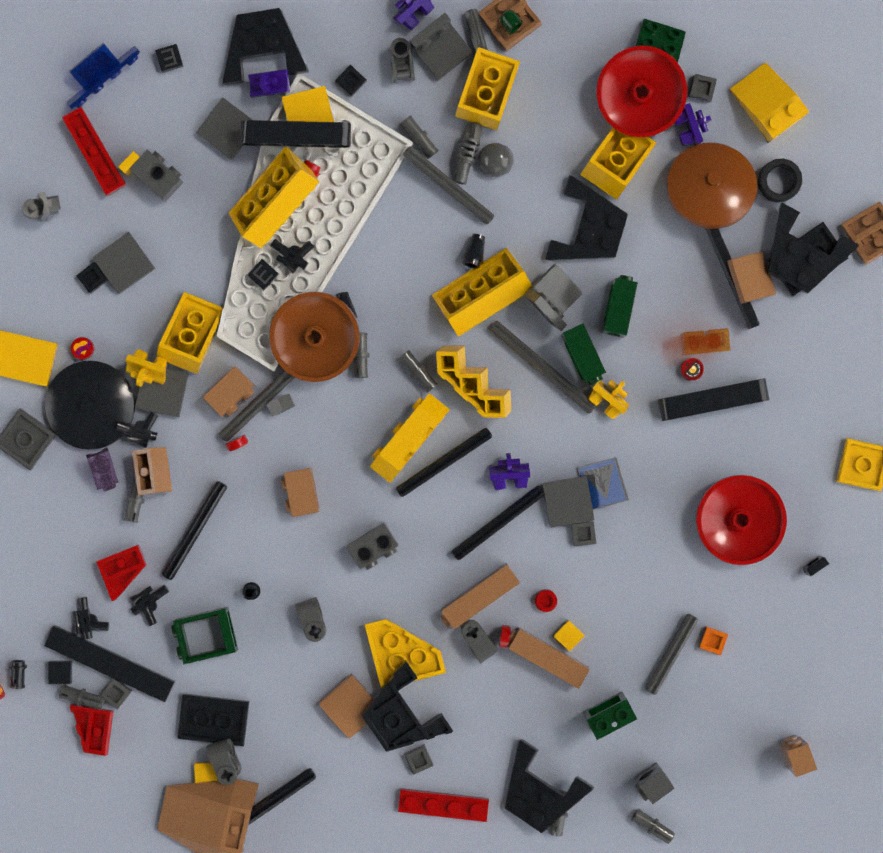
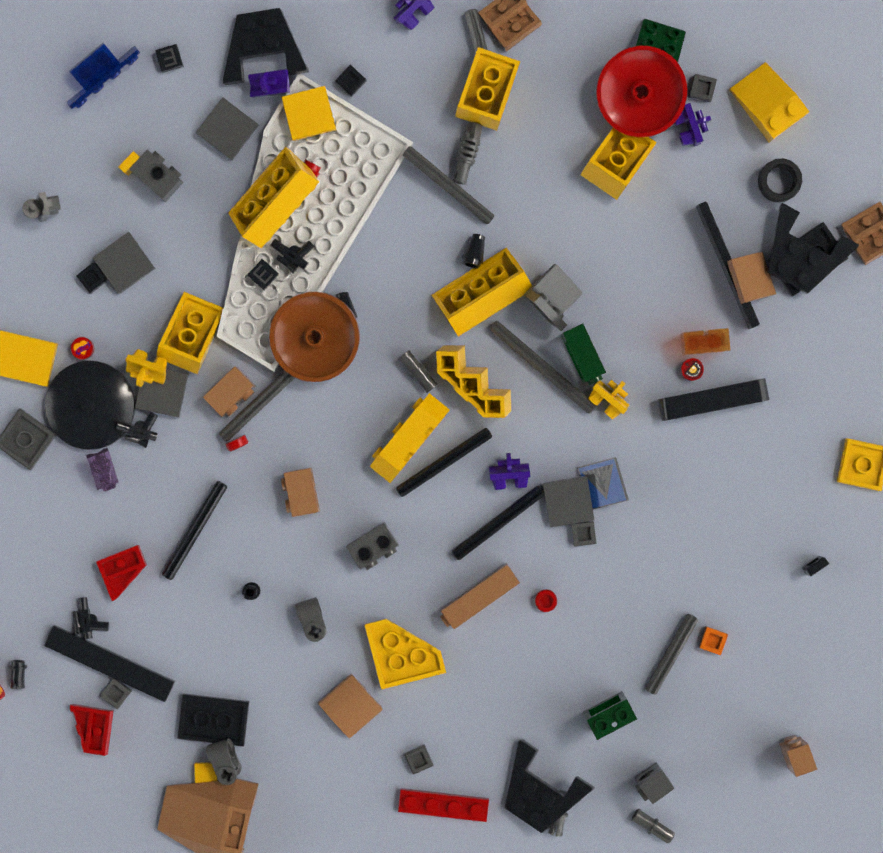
(59, 672): black tile -> none
(81, 697): dark grey axle -> none
(94, 151): red plate -> none
(134, 503): dark grey pin -> none
(147, 602): black piece -> none
(152, 471): medium nougat brick -> none
(227, 631): dark green window -> none
(280, 404): dark grey piece -> none
(282, 794): black axle -> none
(295, 134): black beam -> none
(360, 359): dark grey pin -> none
(394, 720): black wing -> none
(402, 62): dark grey piece -> none
(419, 137): dark grey pin -> none
(440, 46): dark grey bracket -> none
(480, 643): dark grey piece -> none
(495, 159): dark grey hair -> none
(505, 636): red tile -> none
(510, 21): dark green piece -> none
(548, 657): medium nougat brick -> none
(569, 635): yellow tile -> none
(598, 229): black wing -> none
(619, 306): dark green window -> none
(711, 185): dark orange dish -> none
(741, 519): red dish -> none

